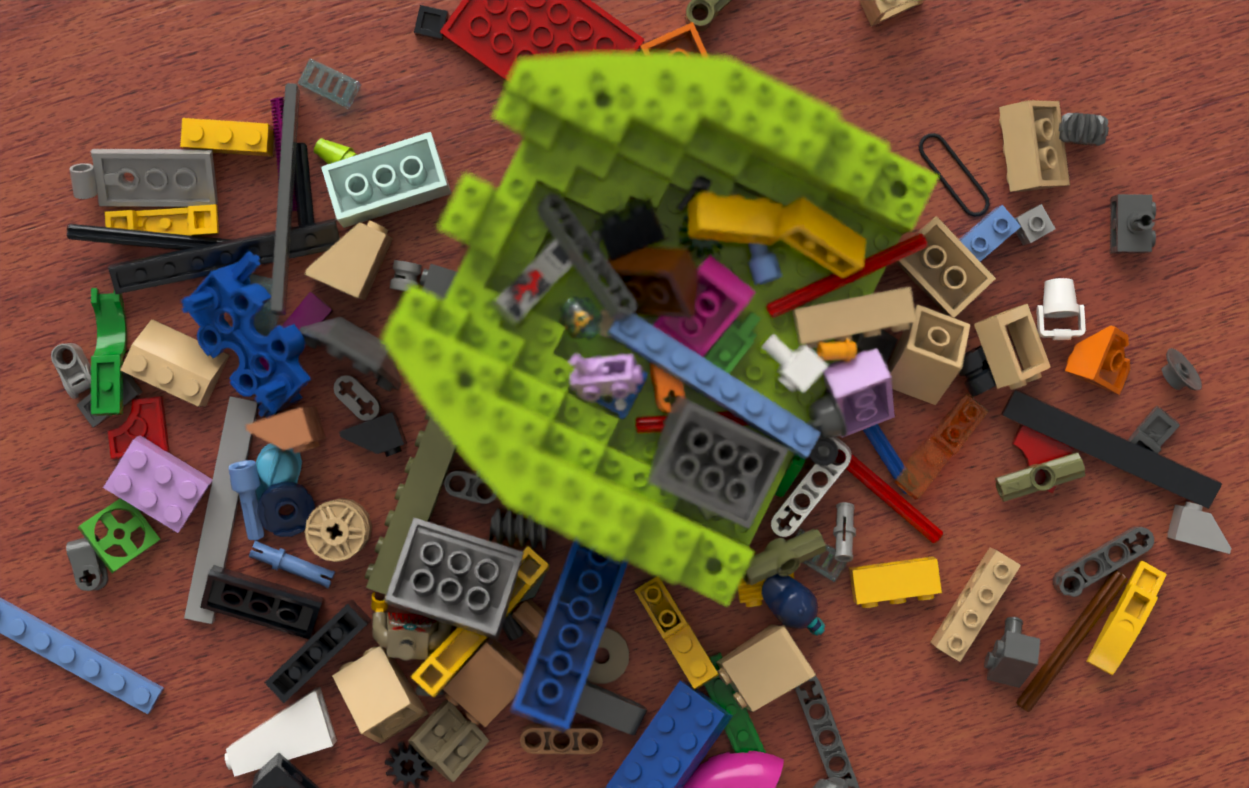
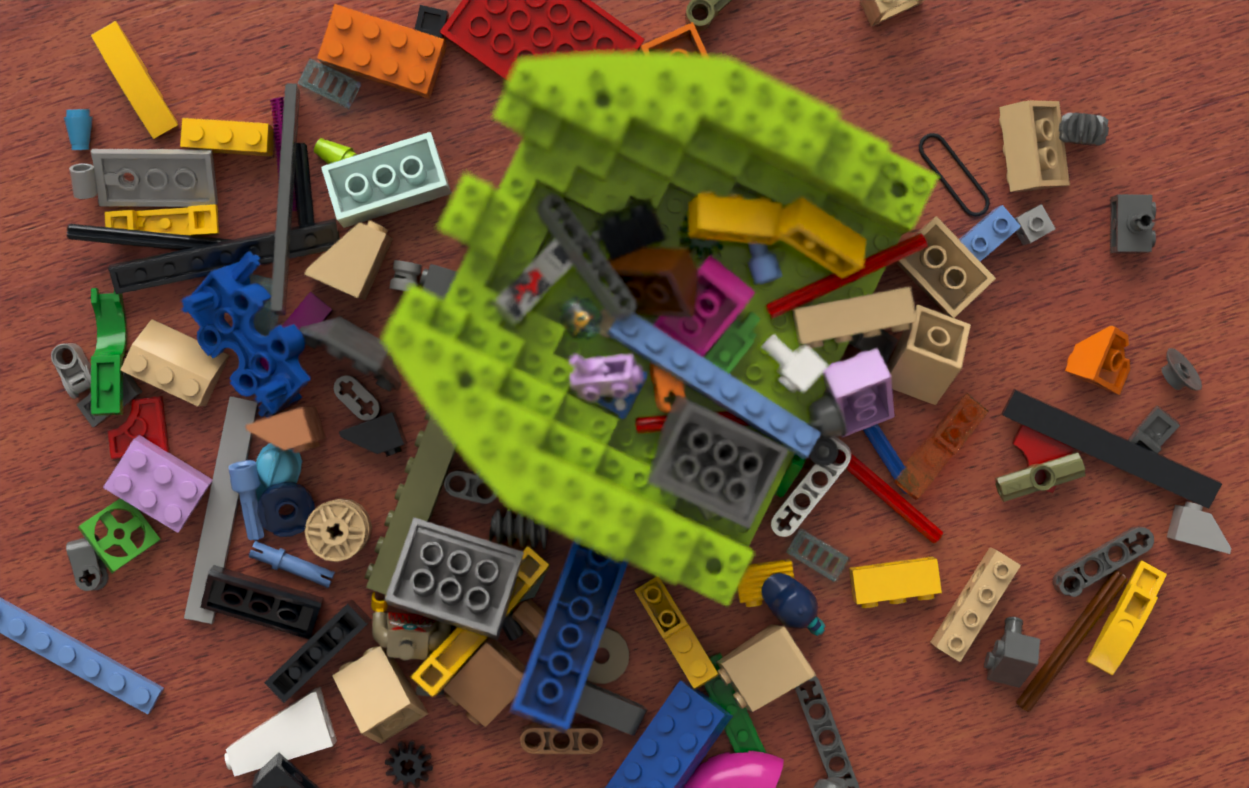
(79, 128): none -> dark azure cone
(134, 79): none -> yellow slope
(382, 51): none -> orange brick
(448, 741): dark tan slope -> none
(700, 184): black hand -> none
(784, 556): olive piece -> none
(837, 350): light orange pin -> none
(844, 549): light grey pin -> none
(977, 372): black wheel -> none
(1000, 350): tan window -> none
(1060, 302): white piece -> none

